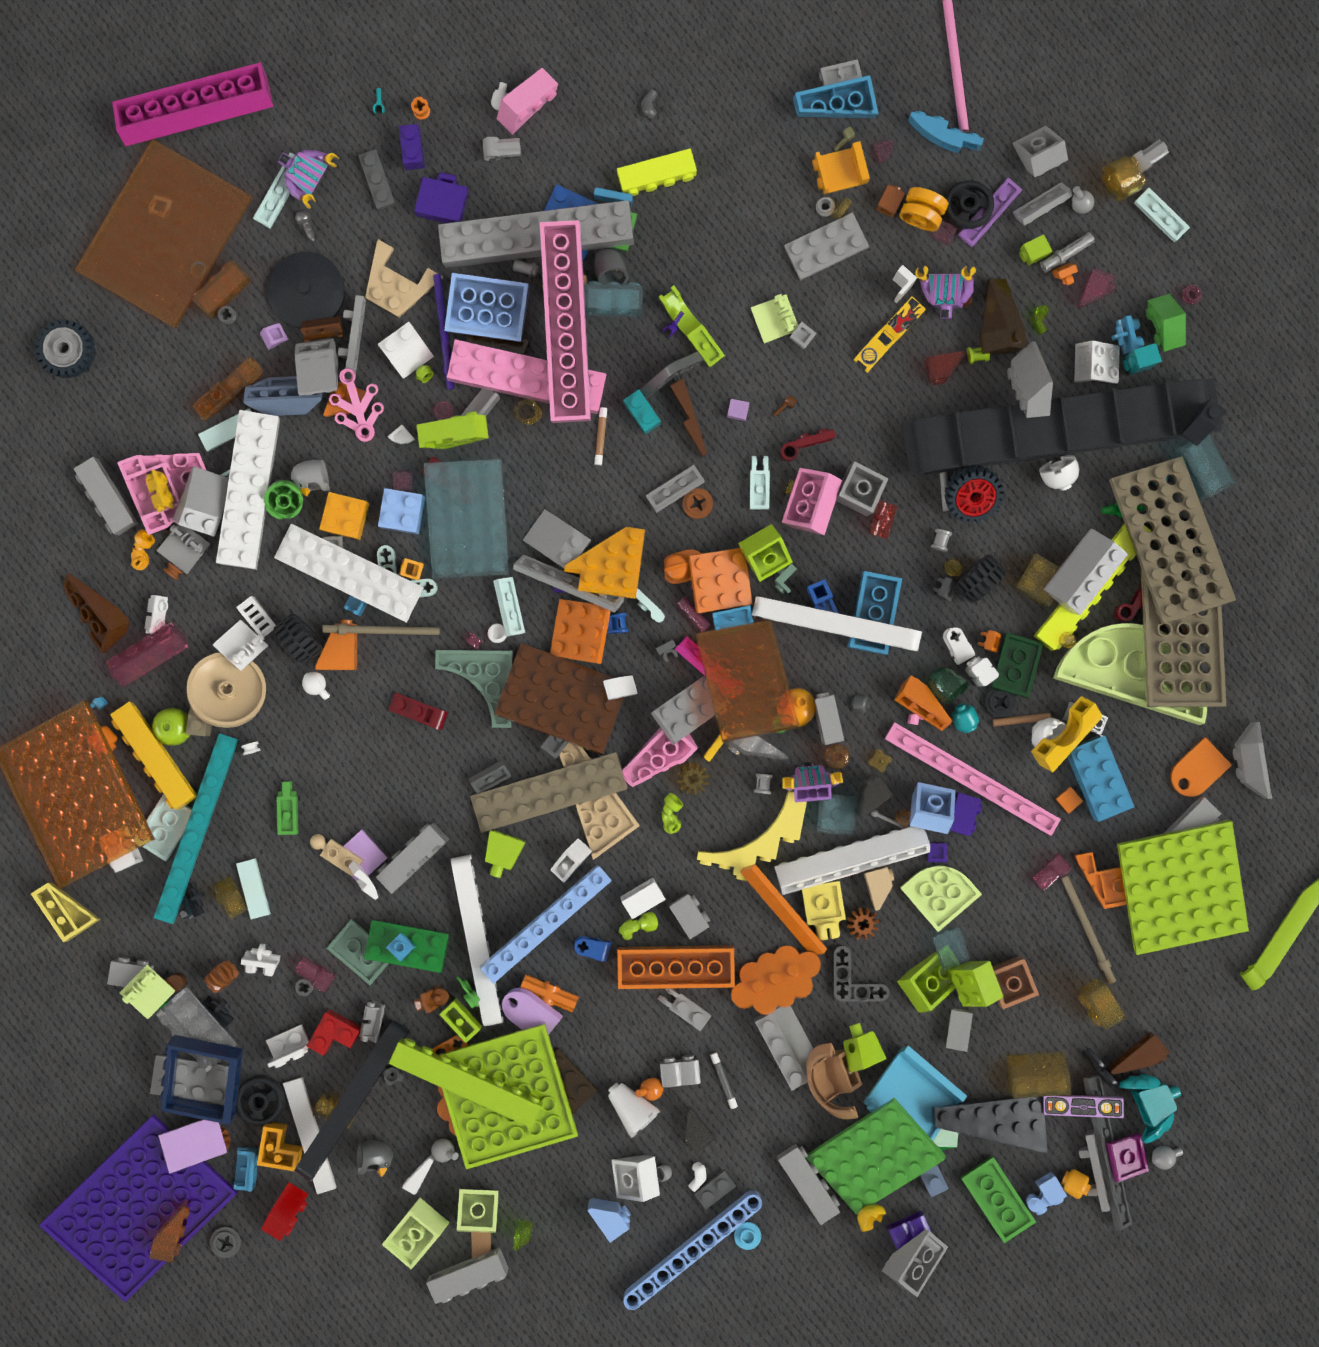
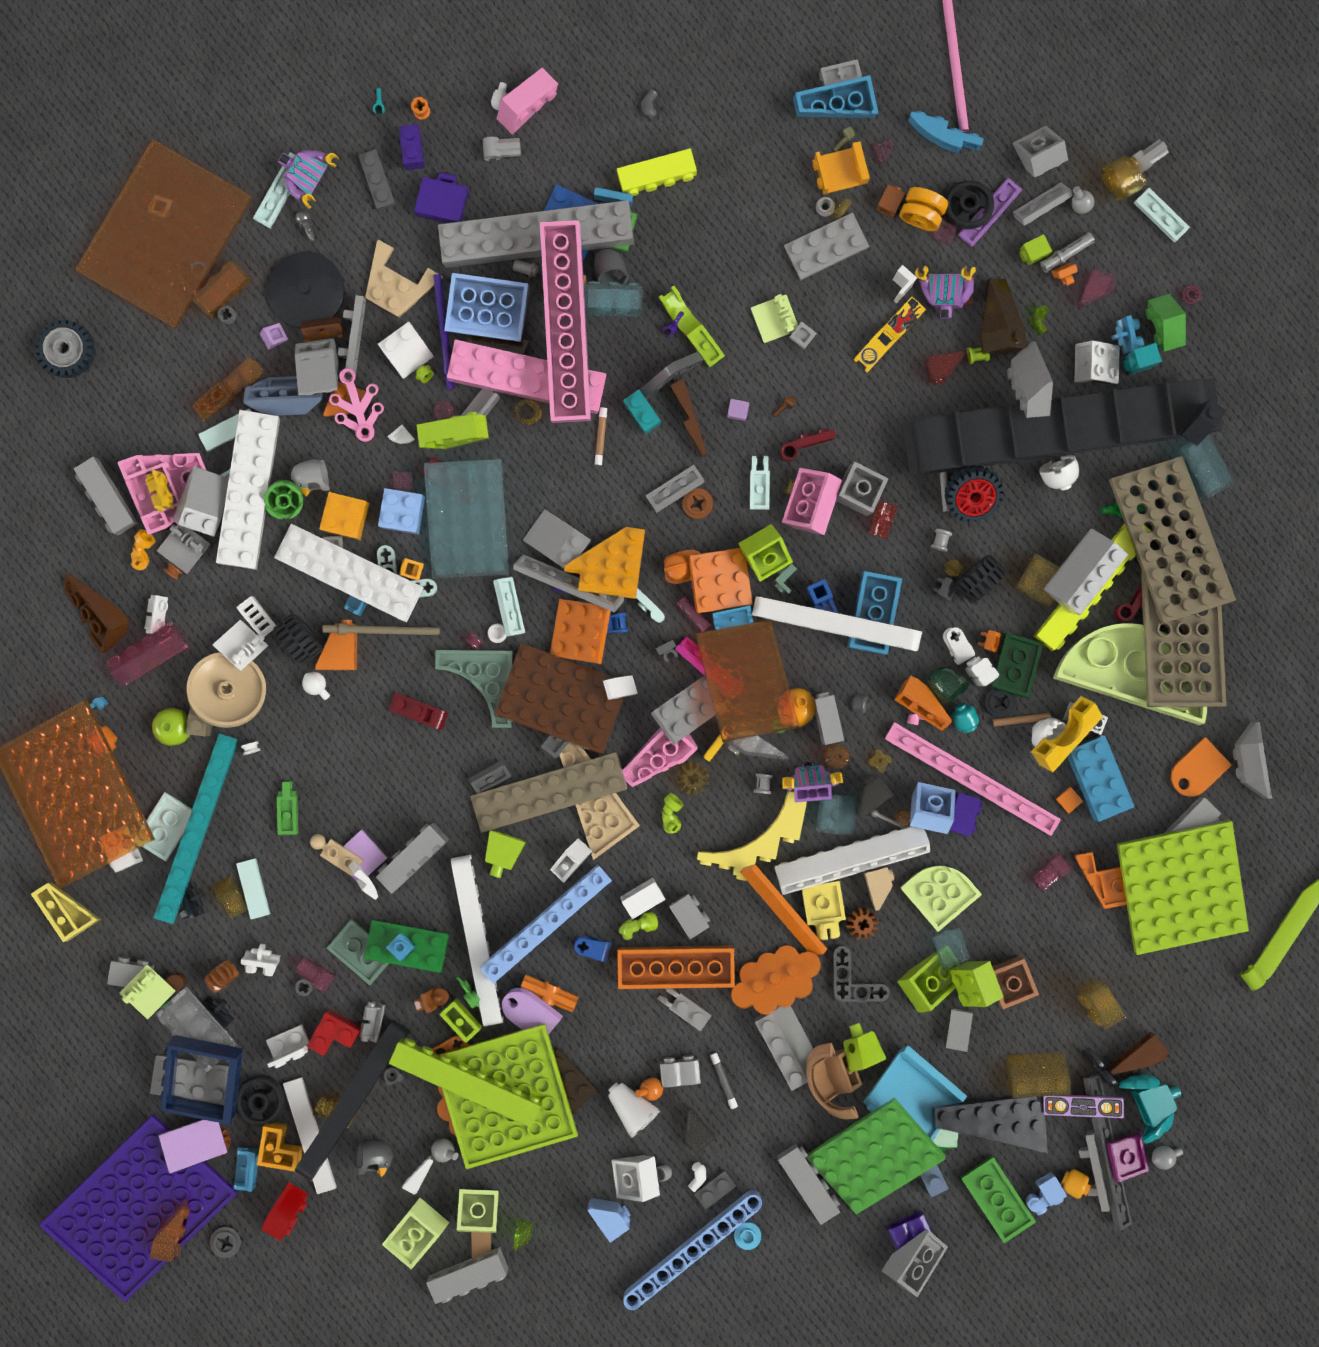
(153, 755): yellow brick -> none
(192, 104): dark pink brick -> none
(868, 1215): yellow hair -> none
(937, 852): dark purple tile -> none
(1067, 640): clear yellow hinge -> none
(1103, 963): dark tan bar -> none

